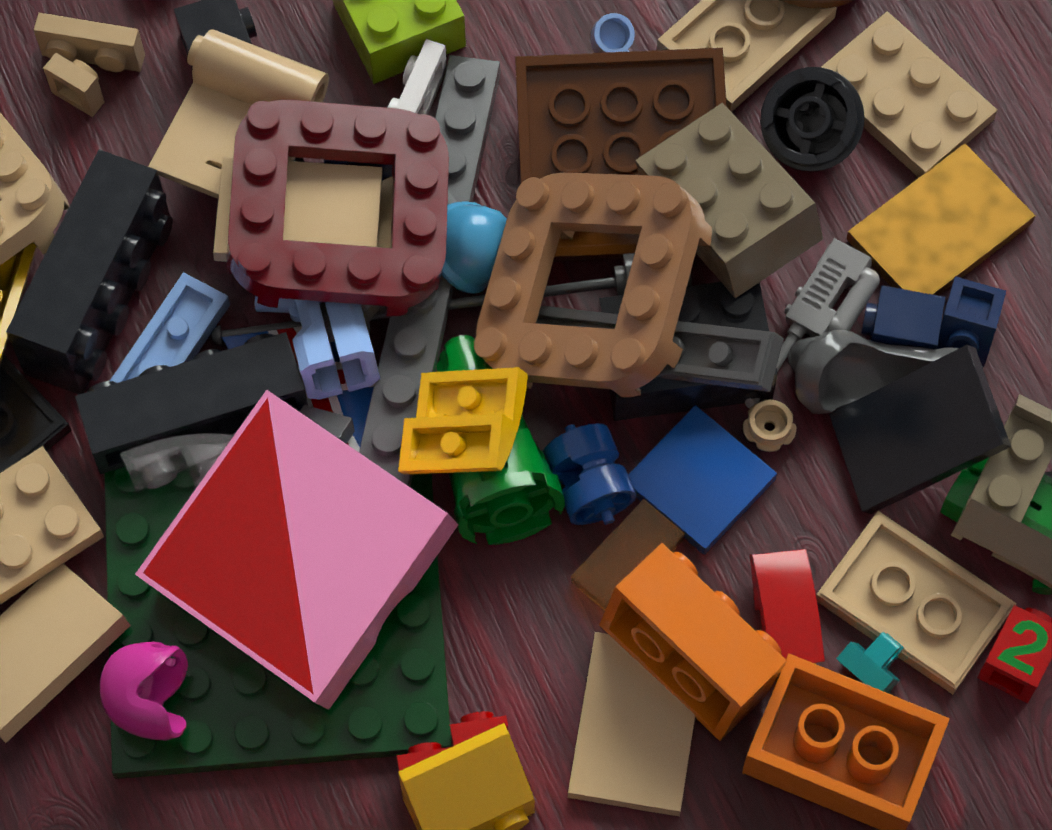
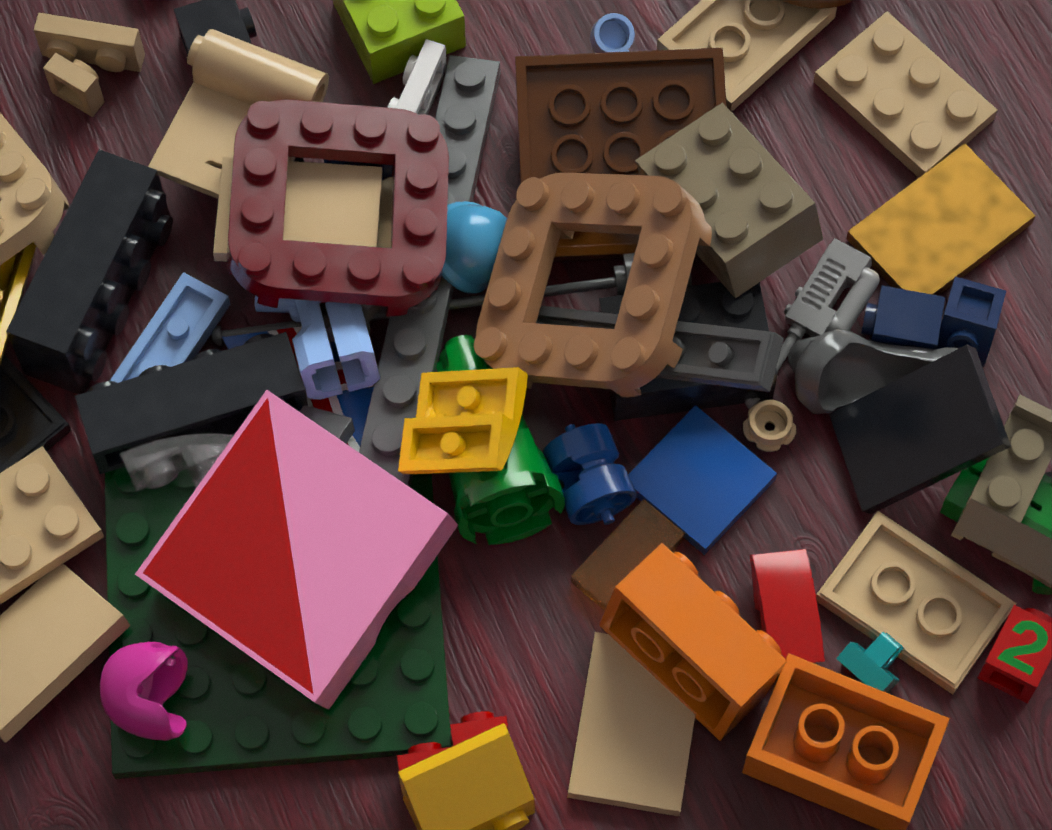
(812, 119): black cone -> none

